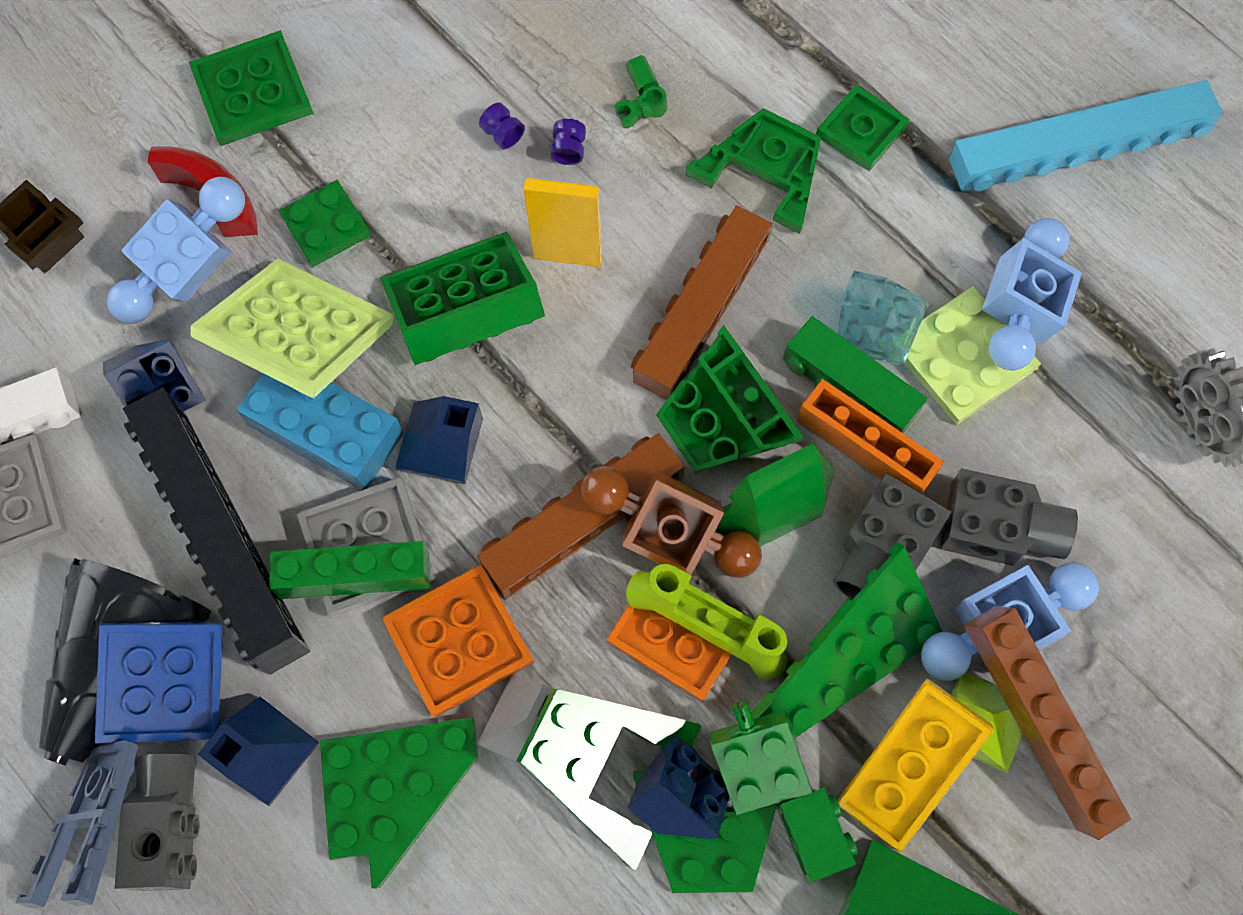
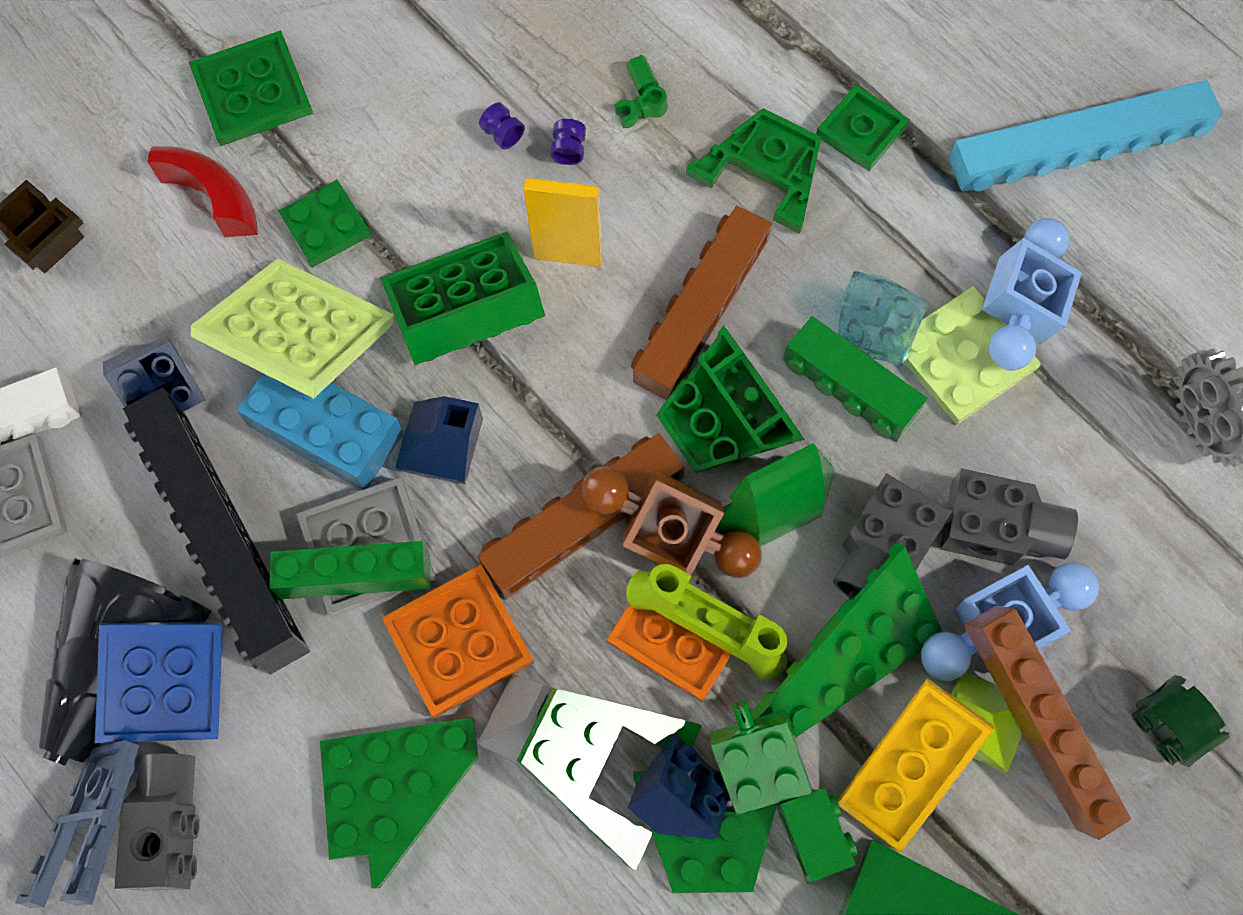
(176, 250): light blue brick -> none
(259, 749): dark blue slope -> none
(867, 438): orange brick -> none
(1181, 722): none -> dark green brick

